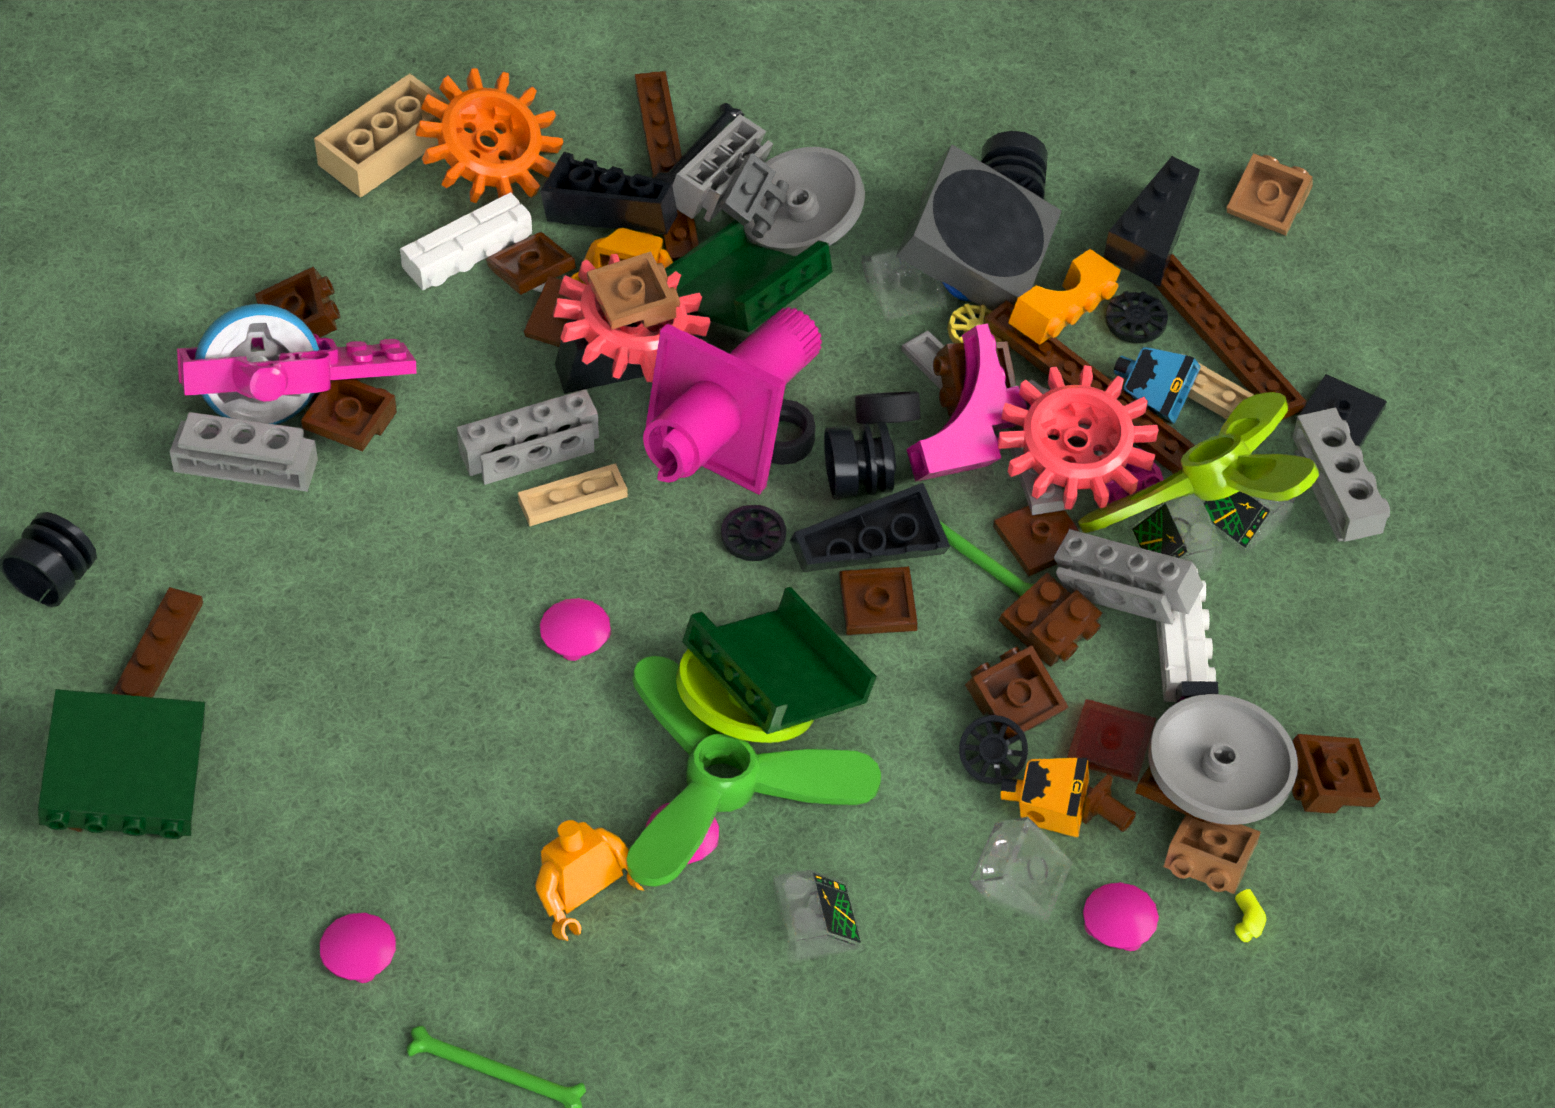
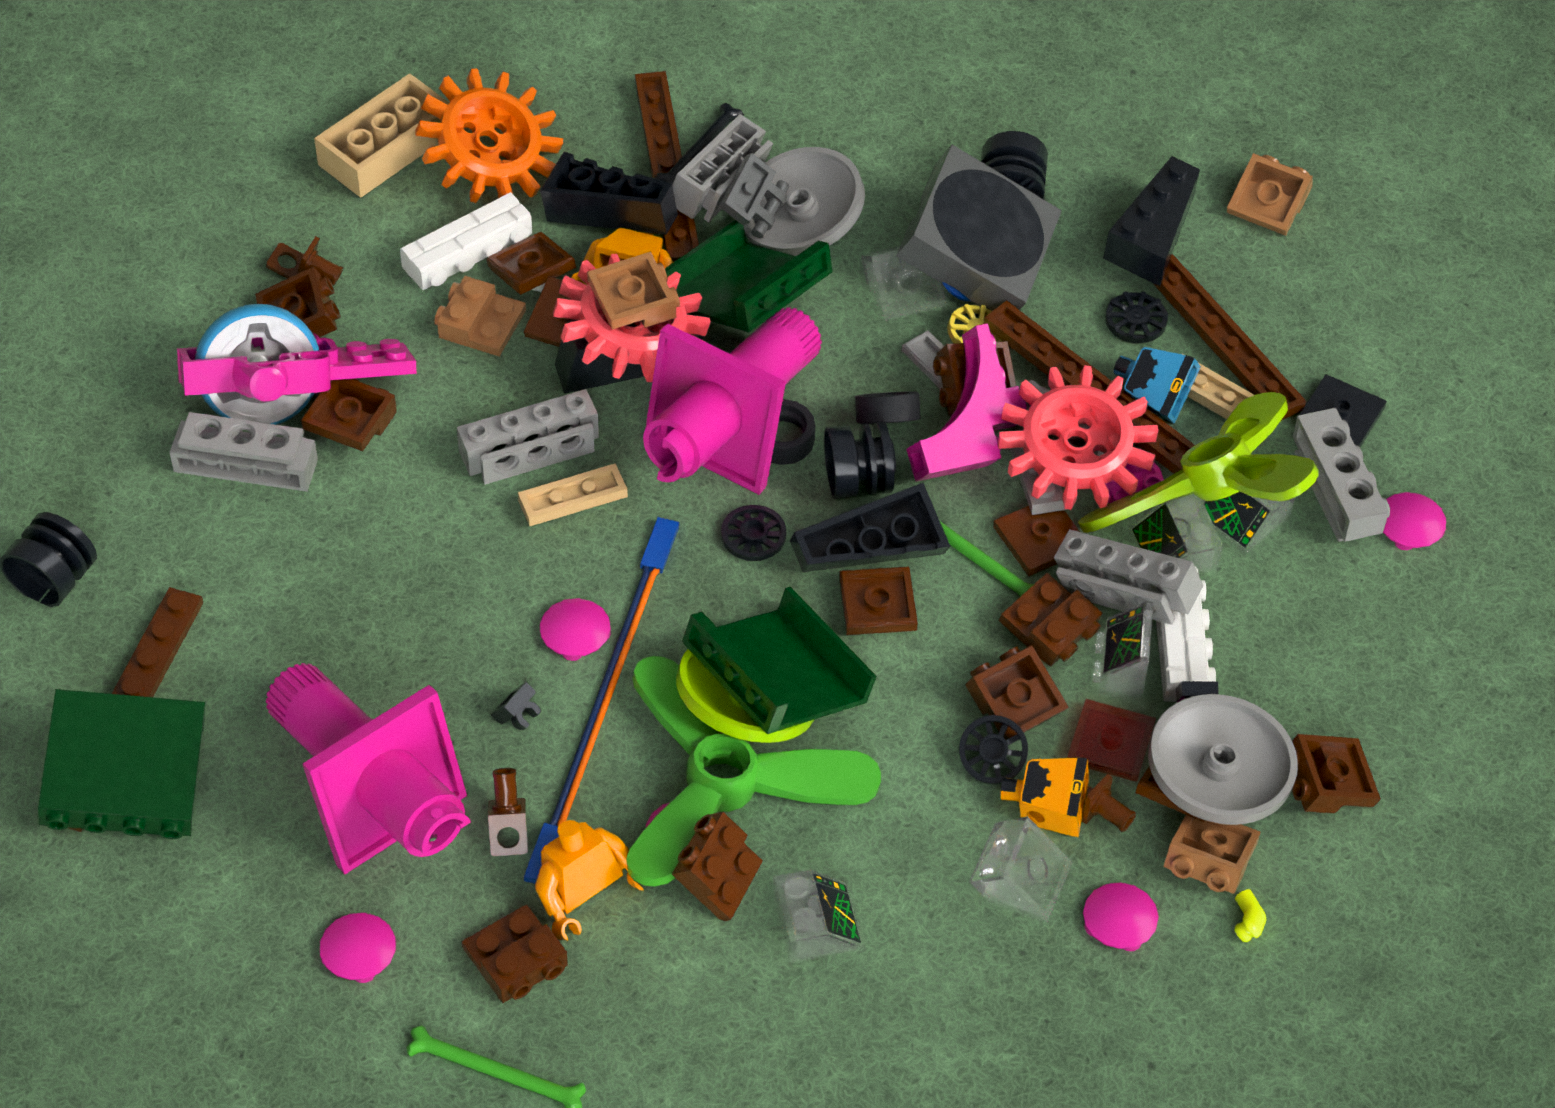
(304, 262): none -> reddish brown bracket
(370, 775): none -> dark pink piece
(478, 316): none -> medium nougat plate
(507, 812): none -> bracket
(515, 704): none -> black tile
(516, 954): none -> reddish brown plate
(654, 561): none -> piece
(717, 865): none -> reddish brown plate
(1046, 312): light orange arch -> none
(1124, 653): none -> slope
(1414, 521): none -> dark pink dish

